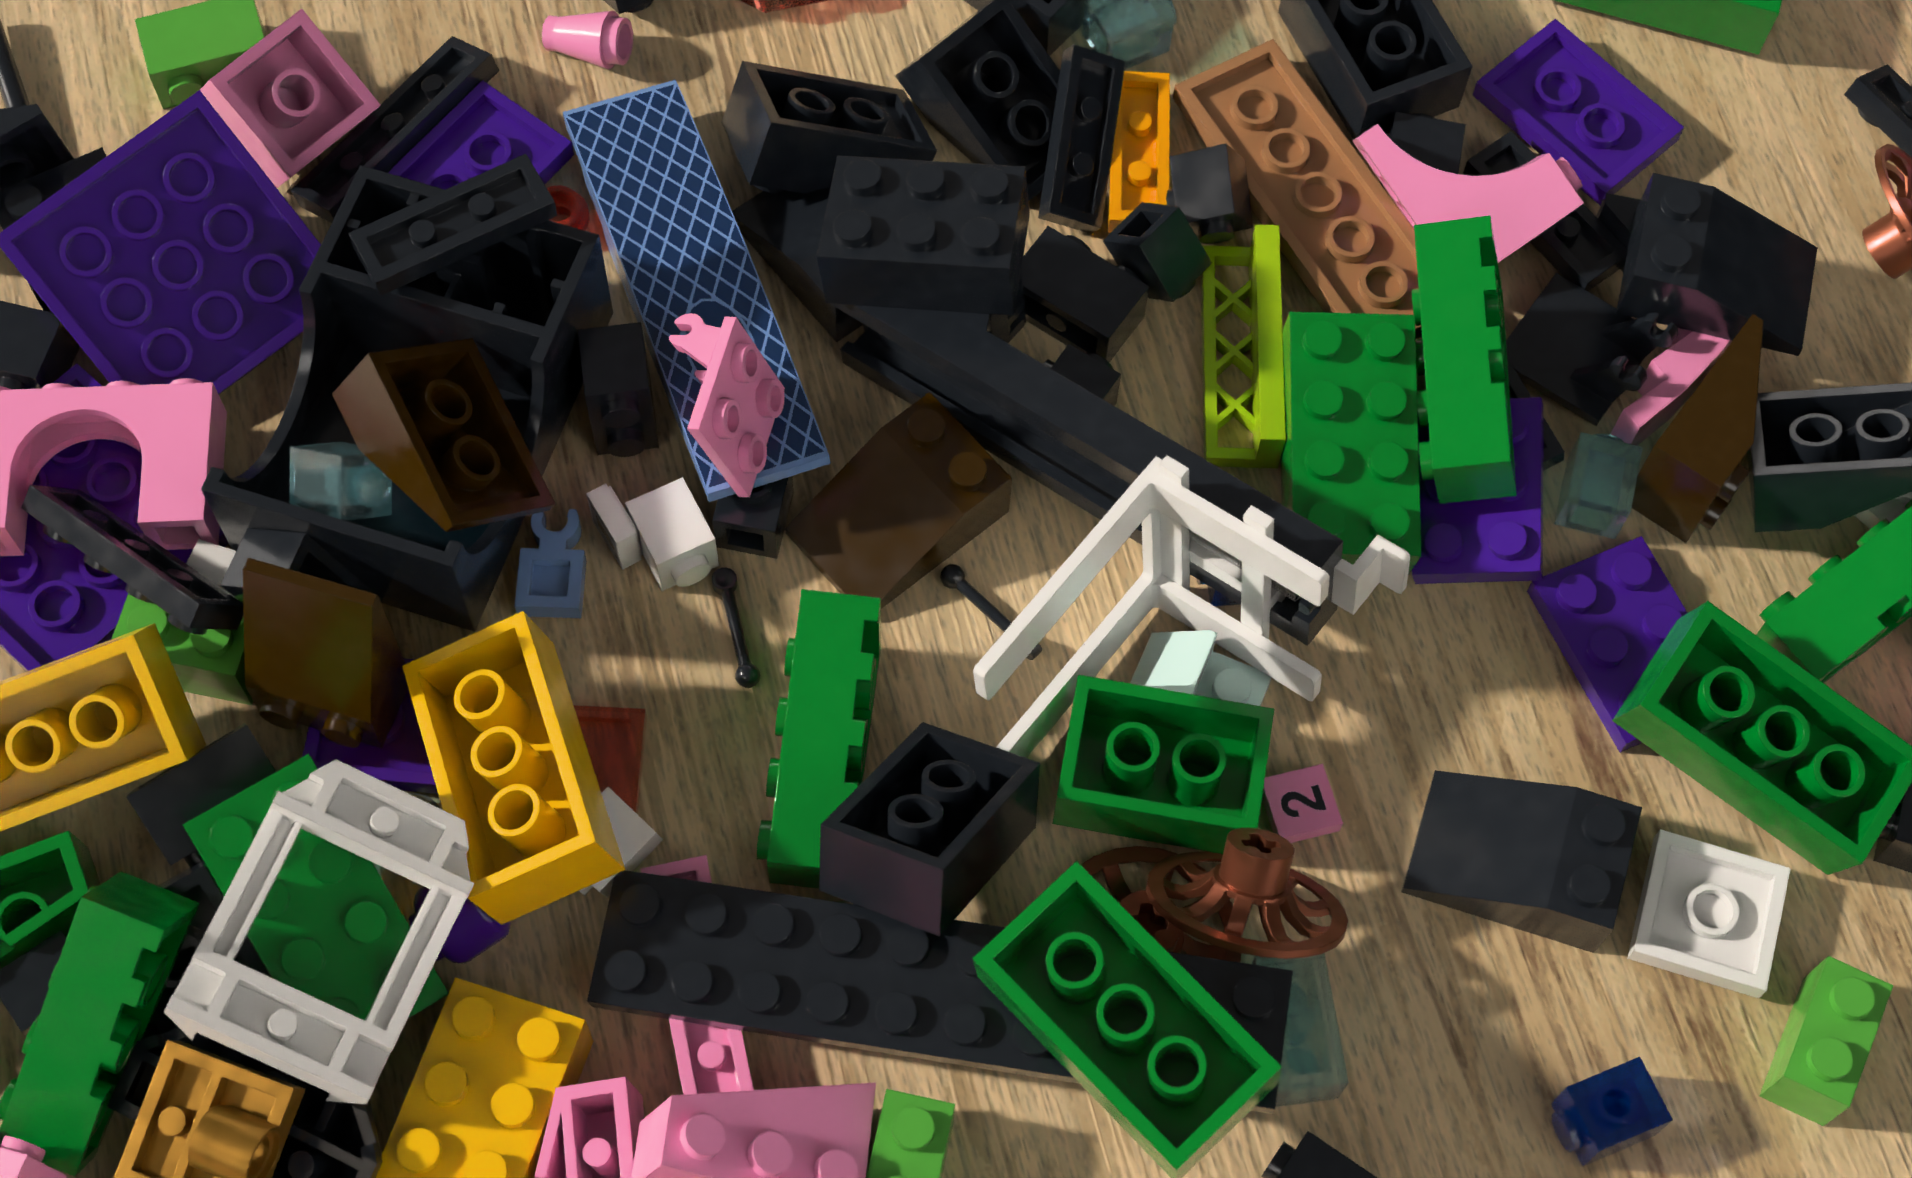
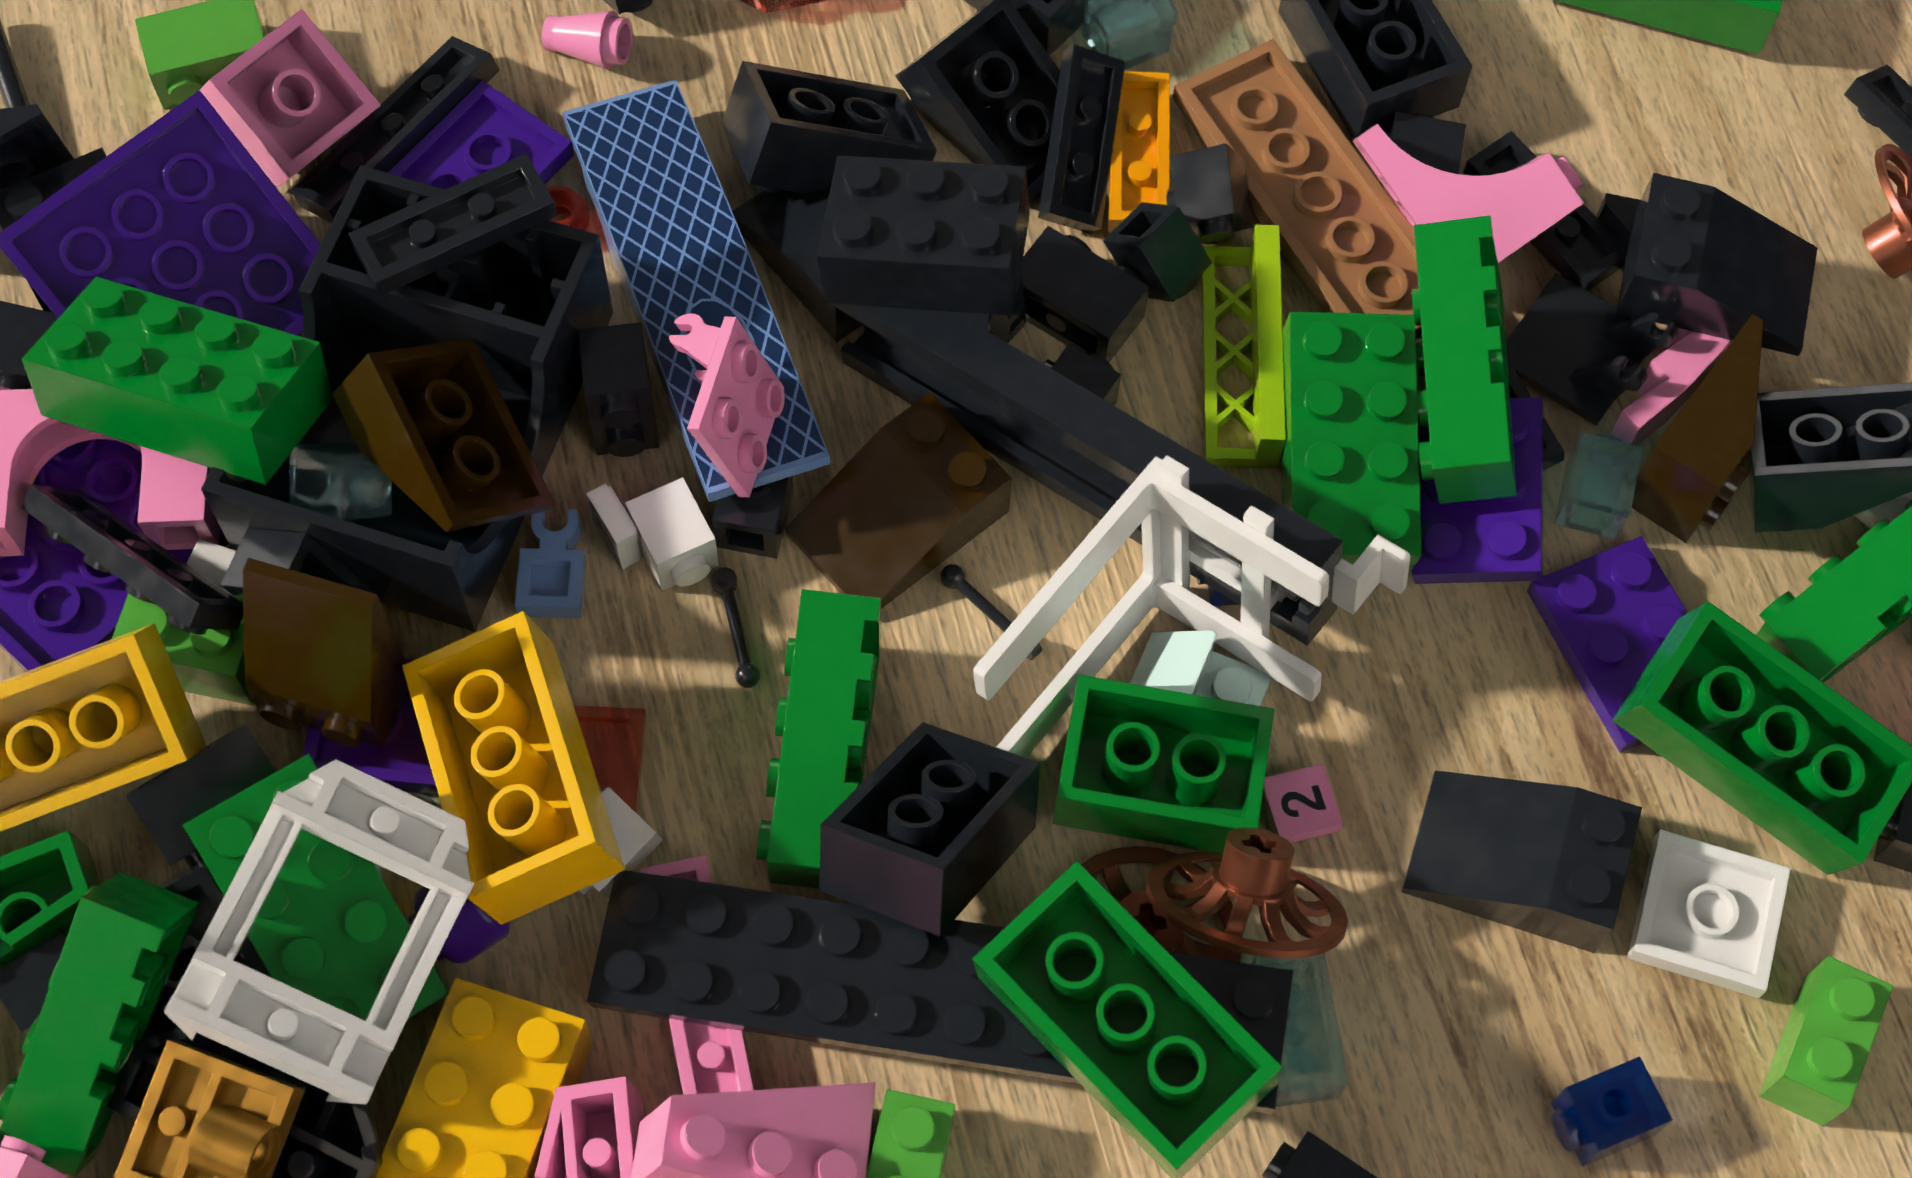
(179, 379): none -> green brick
(1578, 109): dark purple plate -> none

